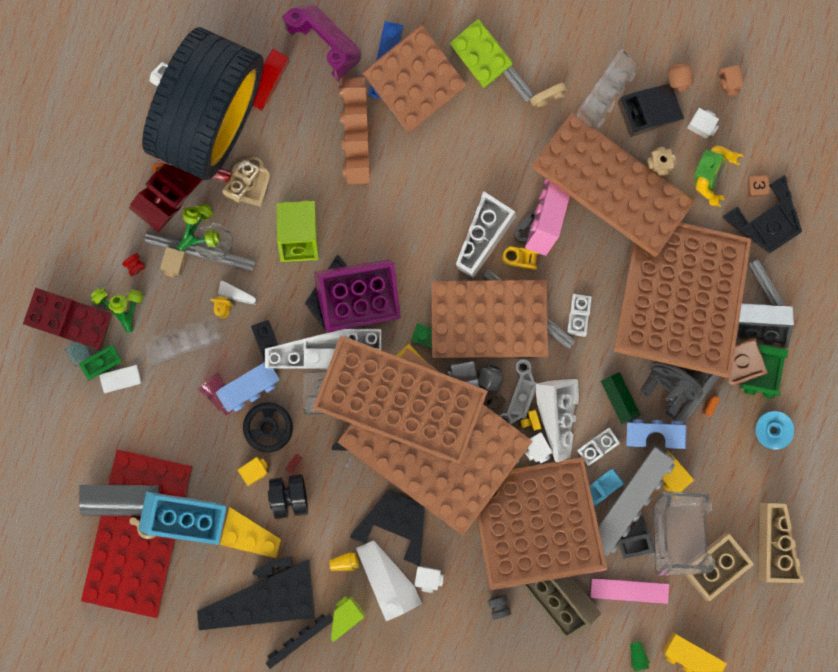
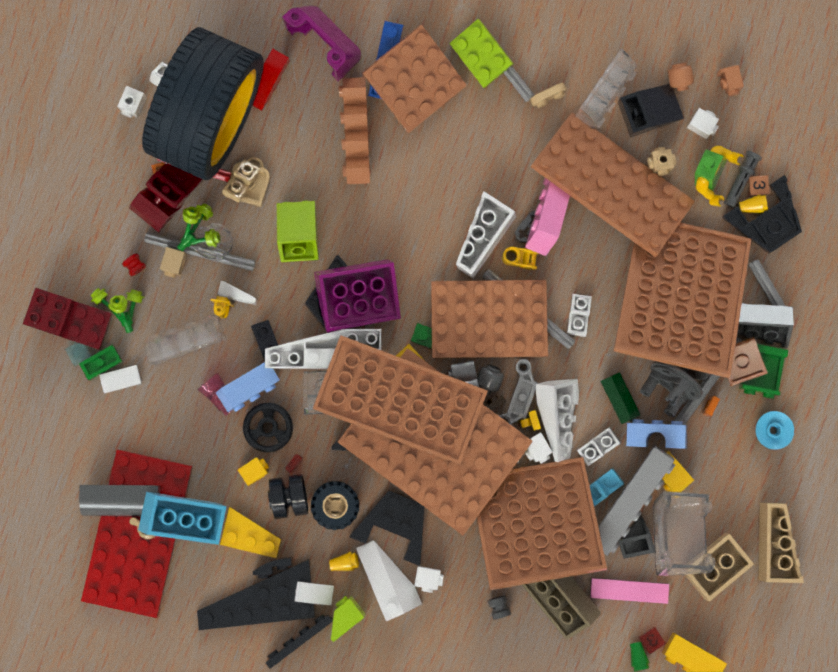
(131, 102): none -> white brick
(314, 593): none -> white slope
(335, 505): none -> black wheel
(652, 640): none -> clear red tile
(746, 171): none -> dark grey pin
(756, 204): none -> yellow cone

